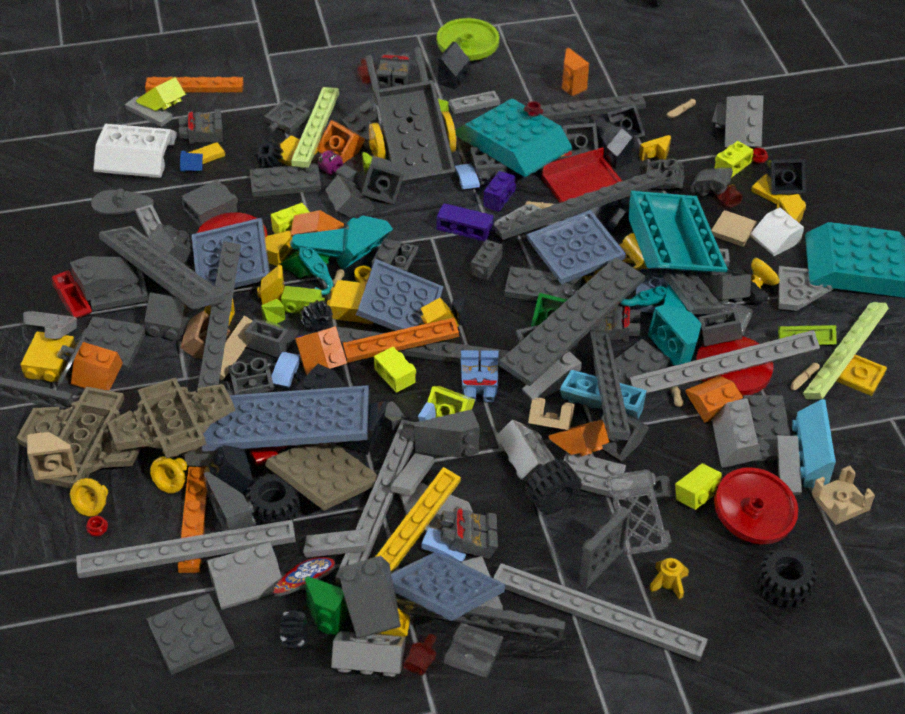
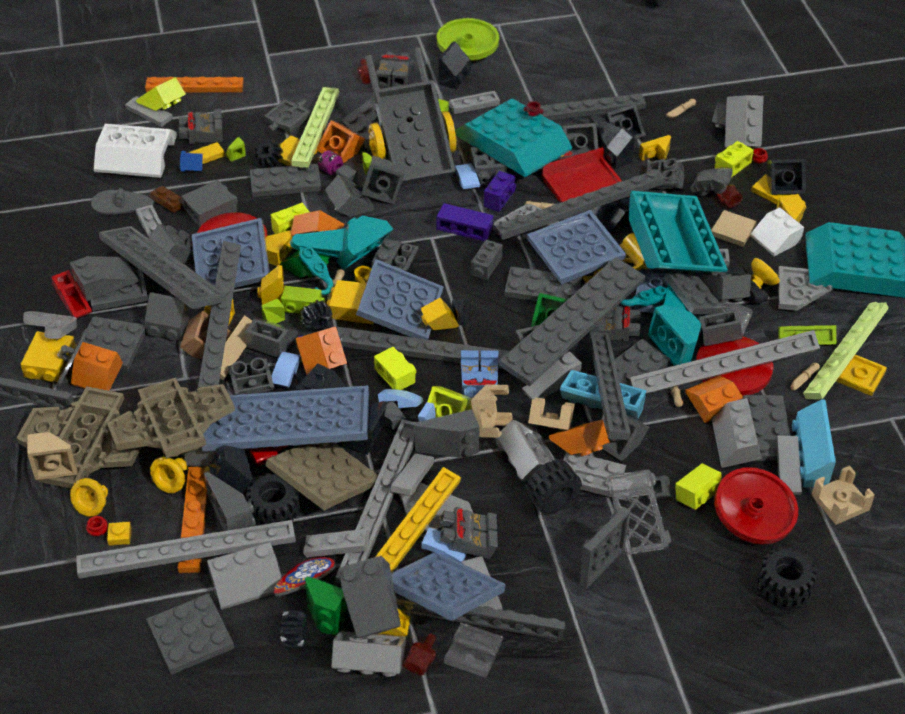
(119, 533): none -> yellow plate
(167, 198): none -> reddish brown plate
(236, 150): none -> lime slope
(401, 339): orange plate -> none
(404, 398): none -> light blue slope
(486, 411): none -> tan panel
(574, 73): orange slope -> none
(602, 612): light grey plate -> none
(670, 576): yellow brick -> none

